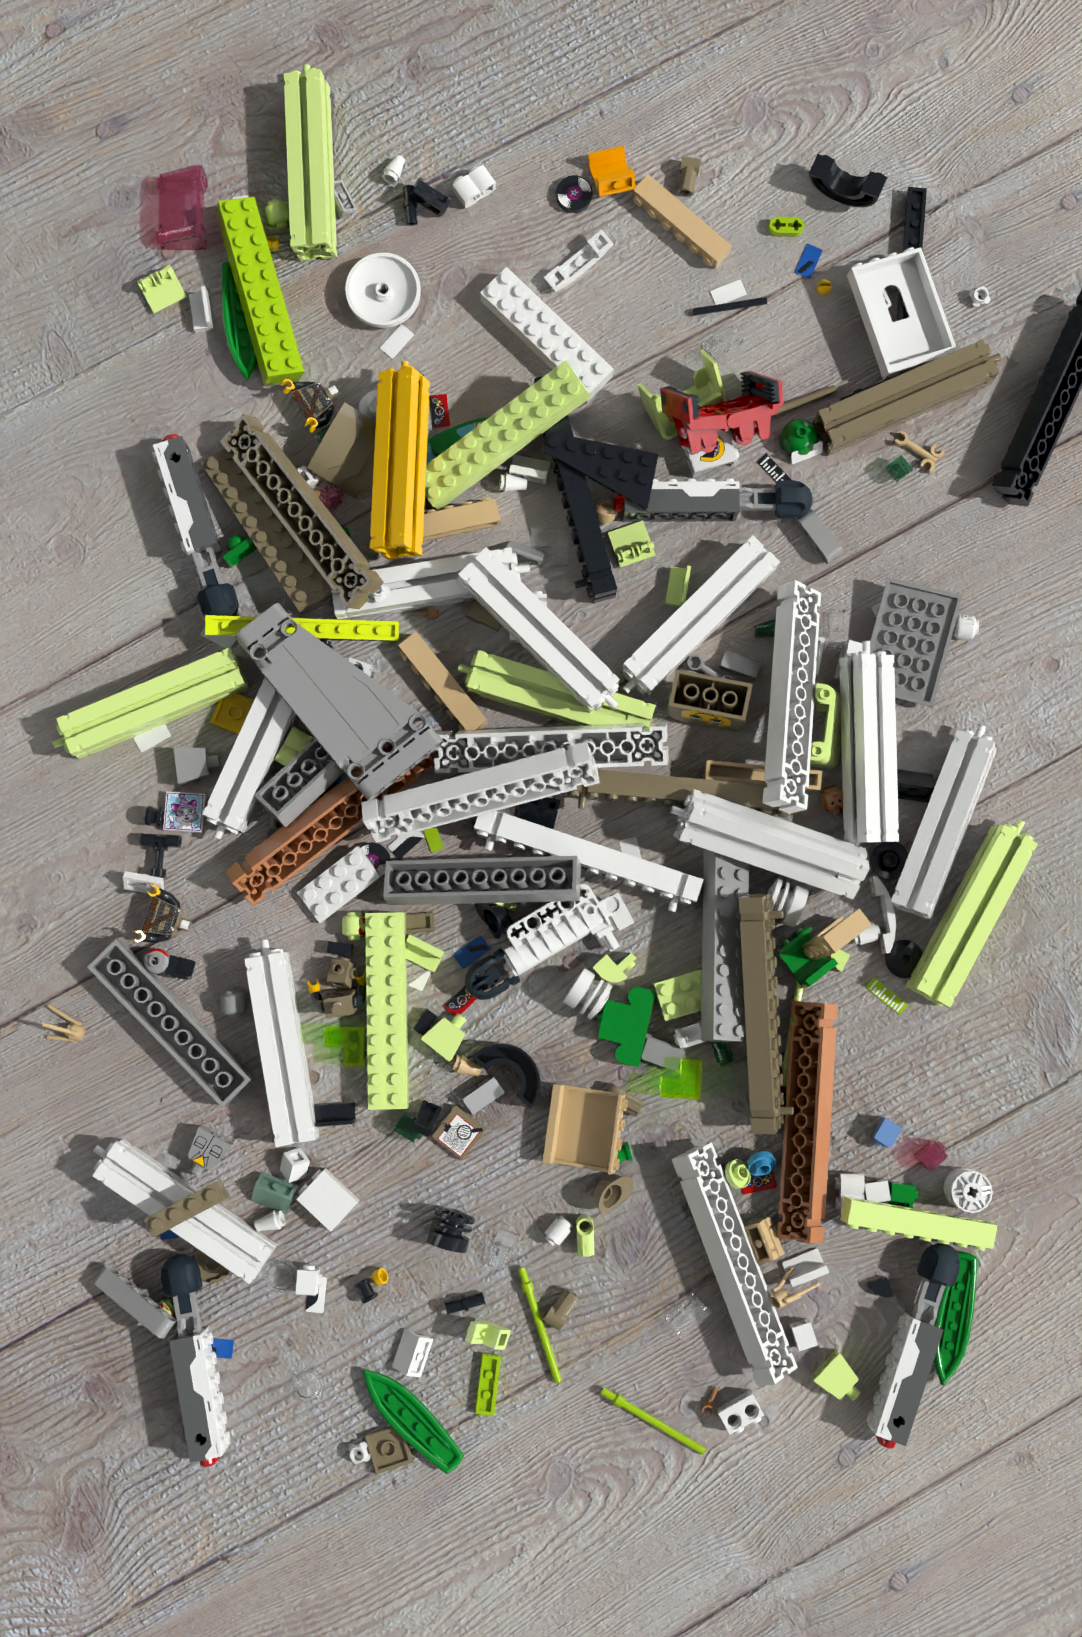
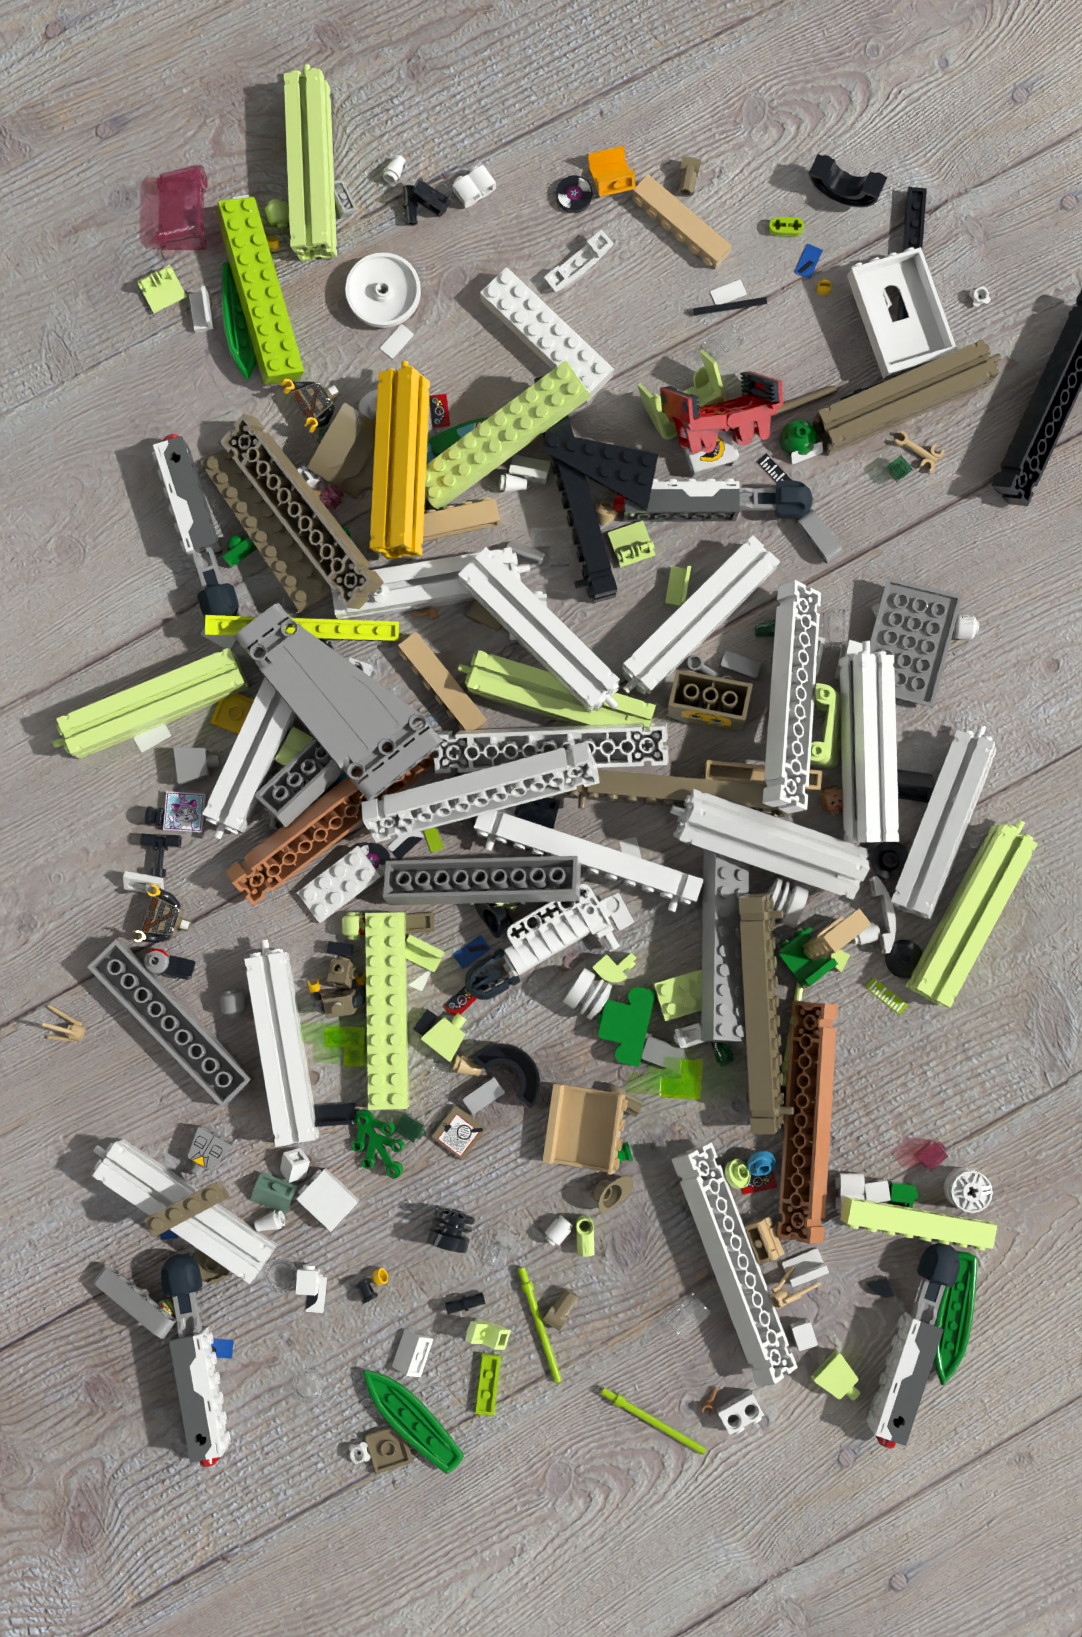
(376, 1142): none -> green plant
(426, 1118): black tile -> none
(885, 1133): medium blue brick -> none

